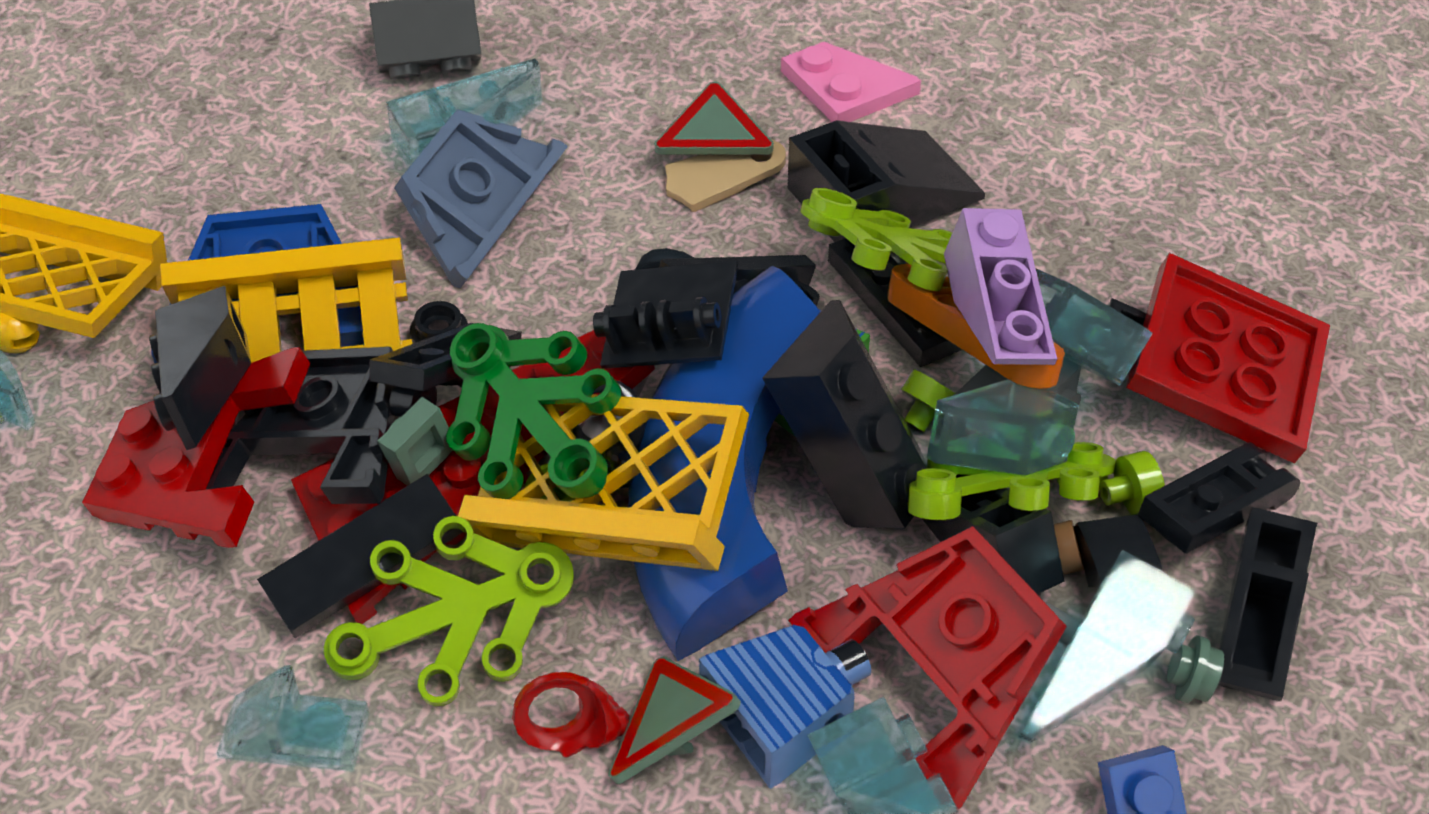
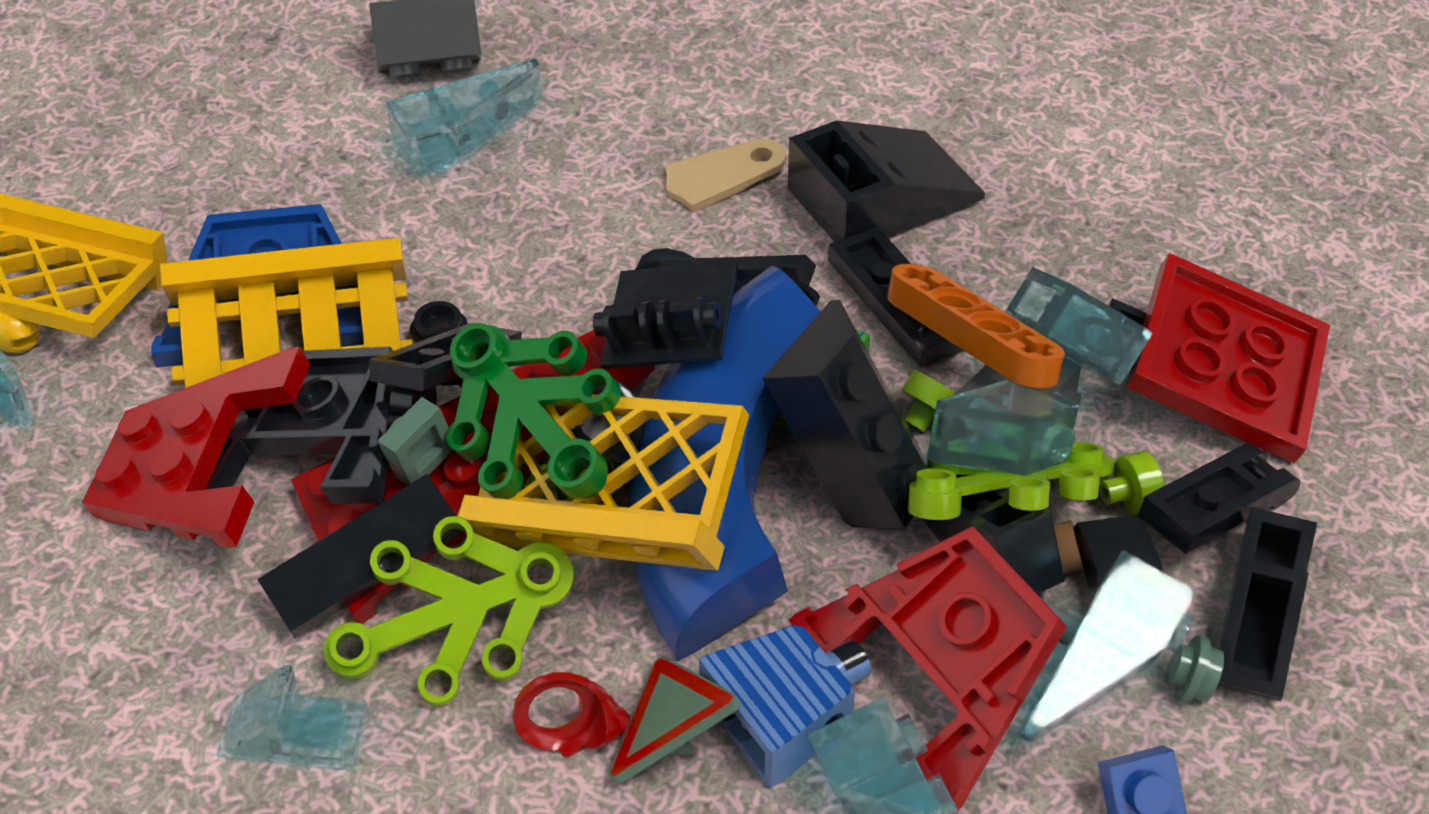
(199, 361): black slope -> none
(472, 187): sand blue wing -> none
(714, 126): piece -> none
(846, 83): bright pink wing -> none
(878, 234): lime plant -> none
(999, 286): lavender slope -> none

